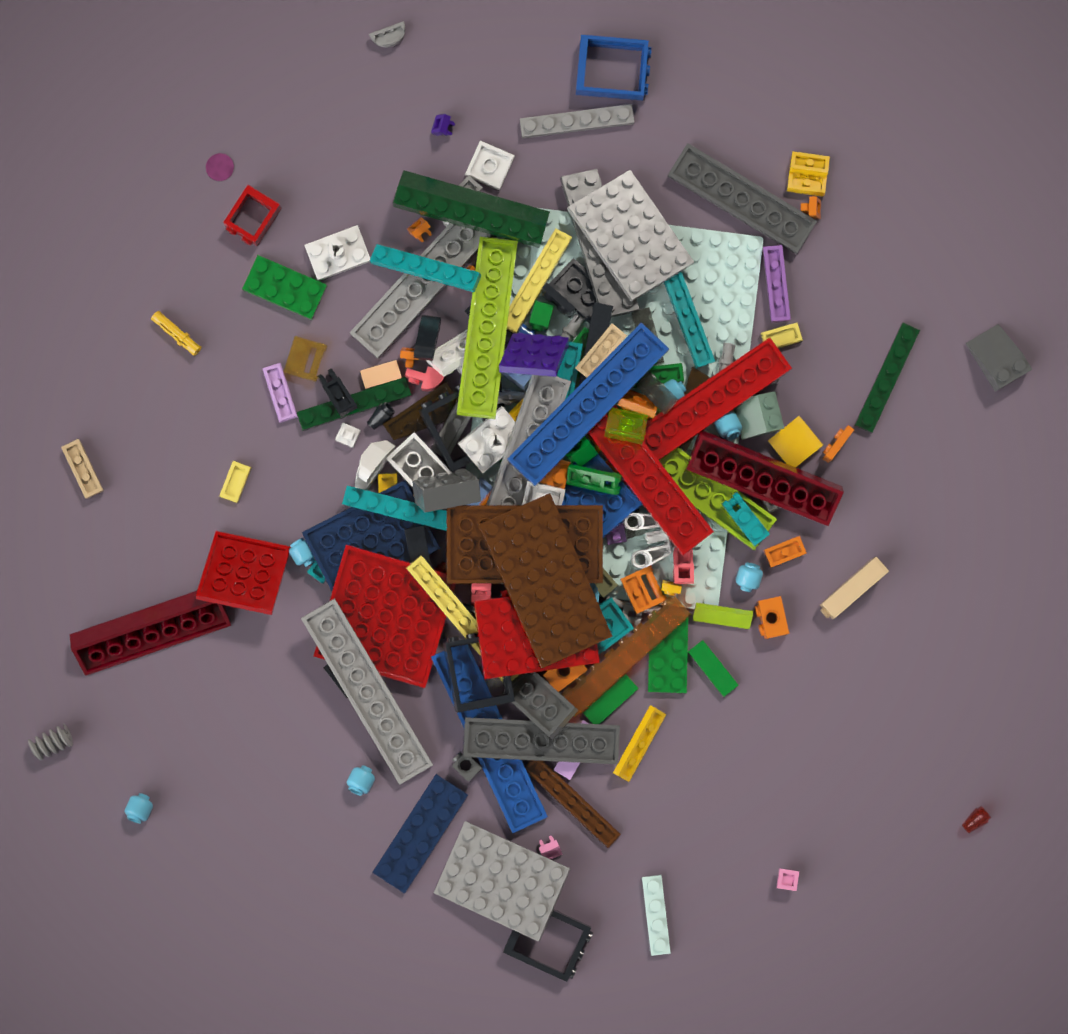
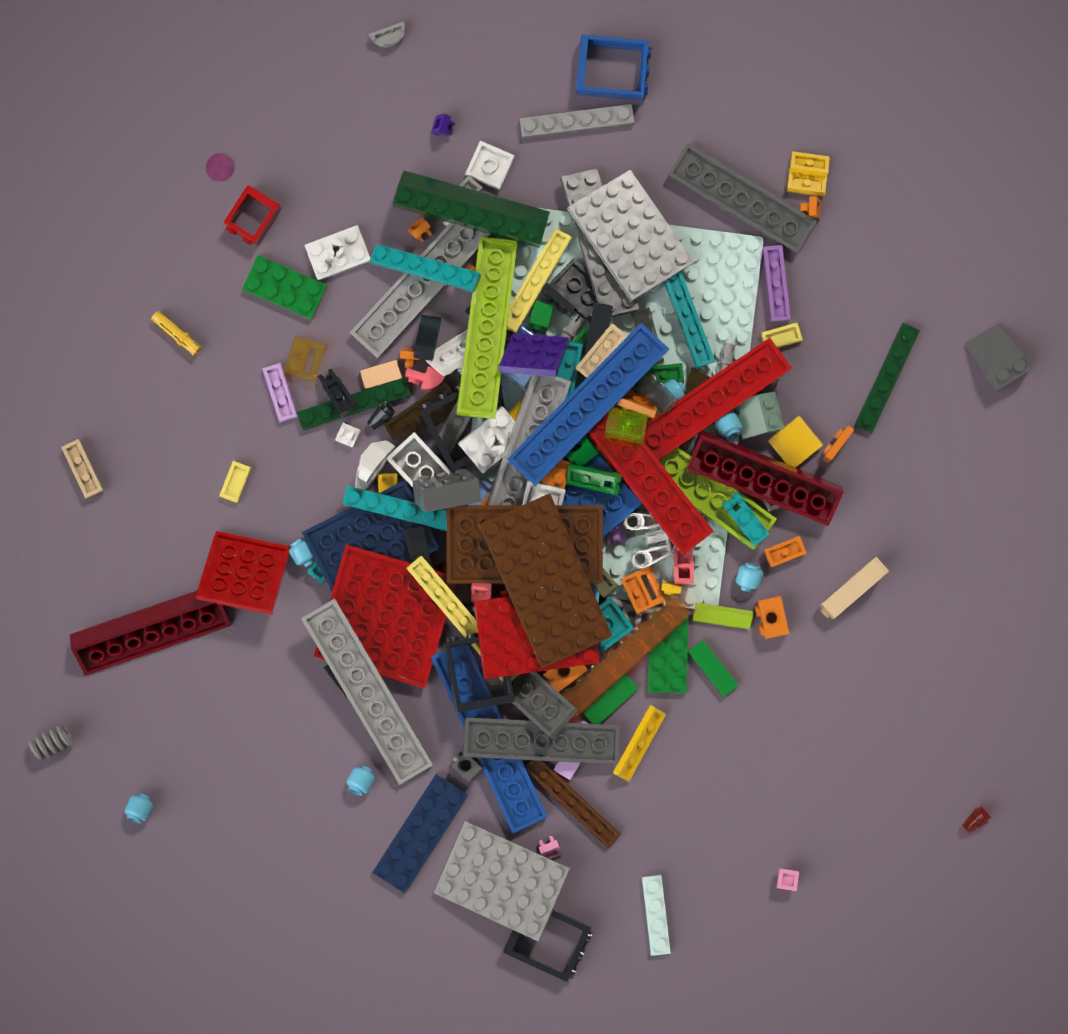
(509, 397): light grey pin -> none

